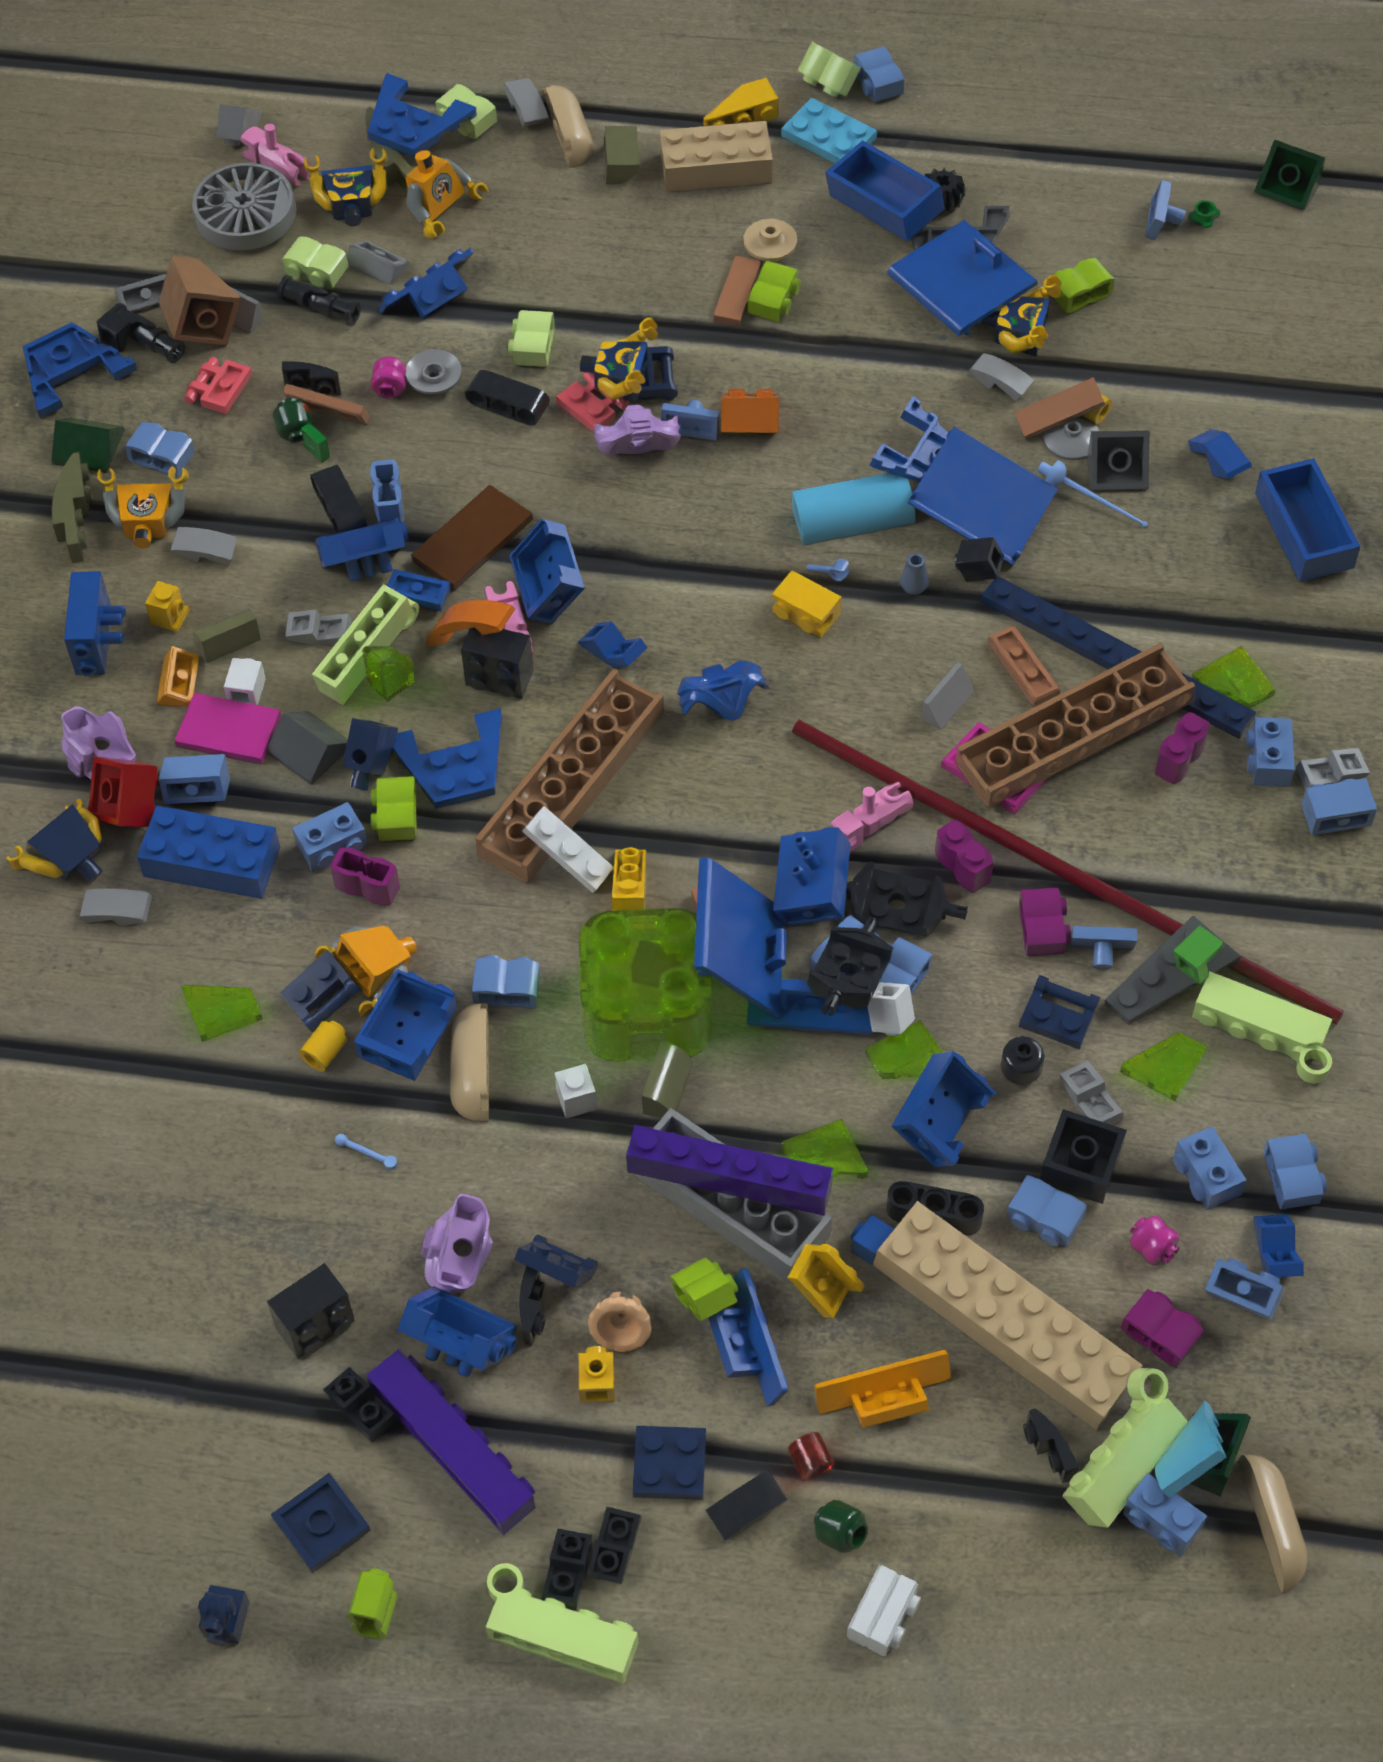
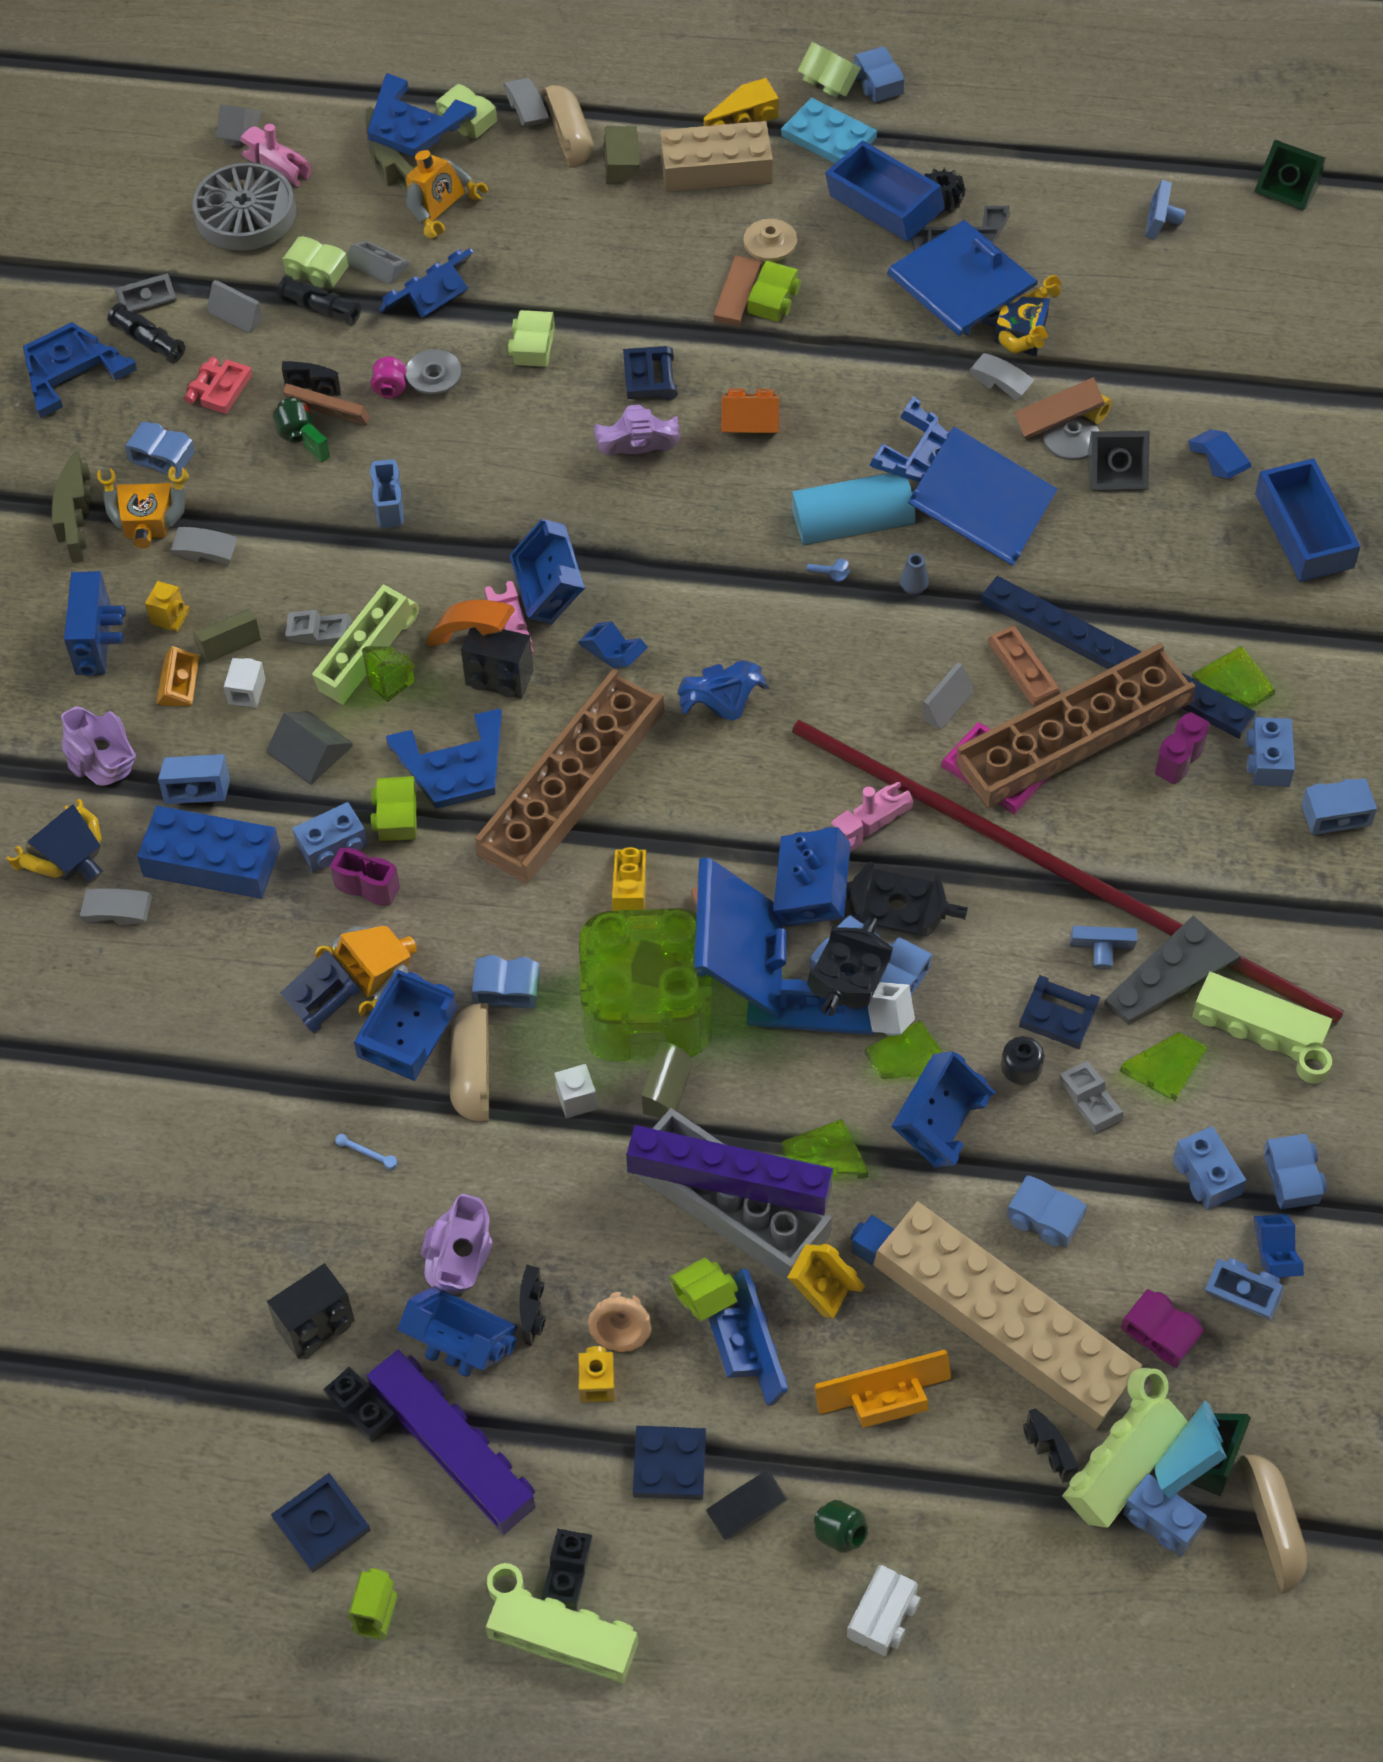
(92, 440): dark green slope -> none
(113, 330): black slope -> none
(122, 791): red slope -> none
(197, 302): medium nougat slope -> none
(220, 1008): clear neon green wing -> none
(223, 1615): dark blue brick -> none
(228, 728): dark pink tile -> none
(323, 1045): yellow brick -> none
(338, 499): black beam -> none
(349, 191): torso -> none
(361, 545): blue piece -> none
(368, 750): dark blue torso -> none
(424, 590): blue plate -> none
(472, 537): reddish brown tile -> none
(507, 397): black beam -> none
(556, 1262): dark blue plate -> none
(568, 849): white plate -> none
(586, 407): coral plate -> none
(614, 1545): black slope -> none
(622, 363): torso -> none
(693, 419): medium blue tile -> none
(806, 604): yellow brick -> none
(810, 1455): clear red brick -> none
(950, 1201): black beam -> none
(963, 856): magenta brick -> none
(979, 559): black brick -> none
(1043, 921): magenta brick -> none
(1057, 475): light blue sword -> none
(1082, 1156): black brick -> none
(1083, 285): lime brick -> none
(1154, 1240): dark pink piece -> none
(1196, 952): bright green panel -> none
(1204, 213): green plate -> none
(1335, 768): light grey slope -> none

